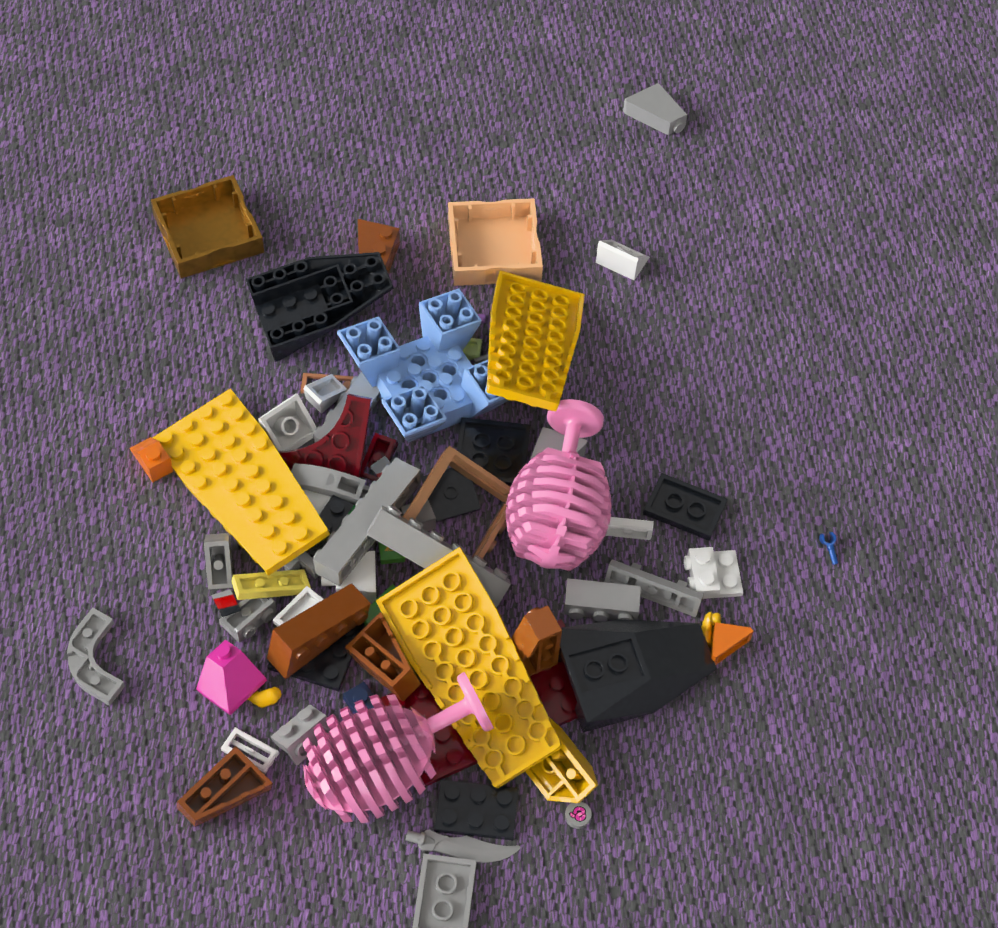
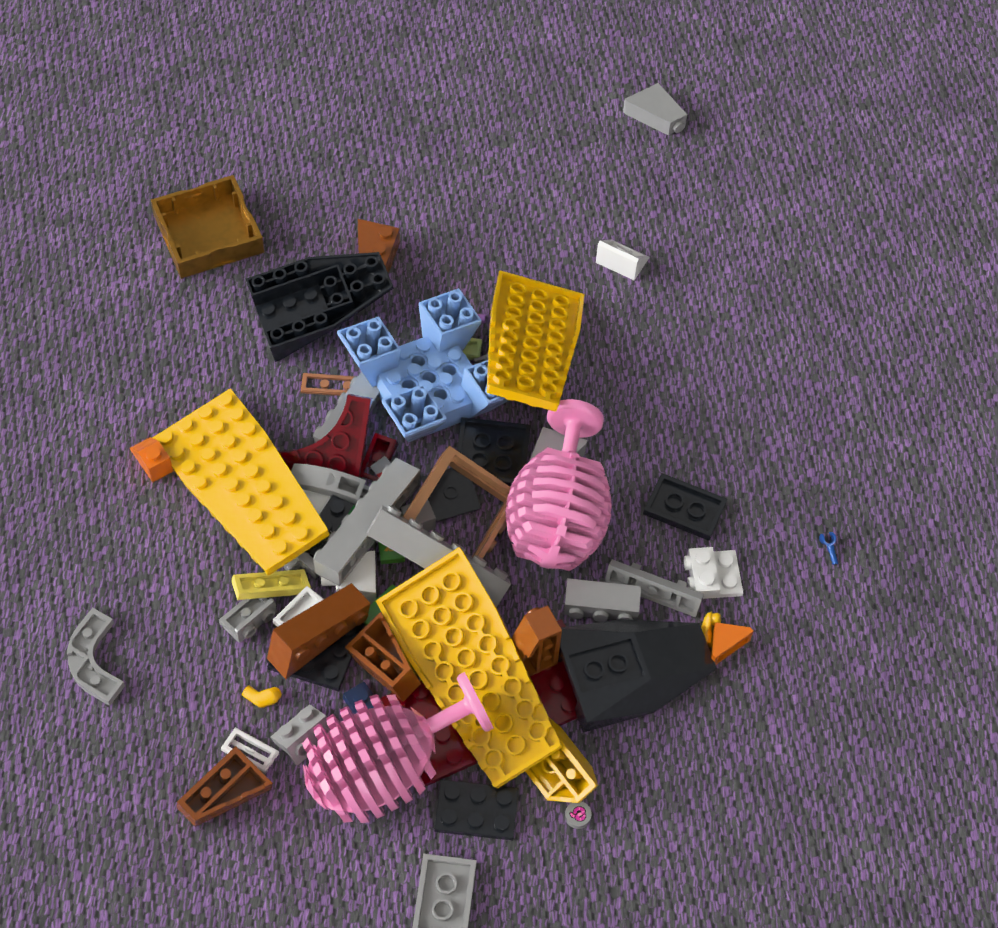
(218, 560): light grey slope -> none
(226, 603): sticker -> none
(229, 677): dark pink slope -> none
(288, 424): white slope -> none
(324, 392): white slope -> none
(461, 847): light grey sword -> none
(493, 239): light nougat tile -> none
(630, 528): white tile -> none

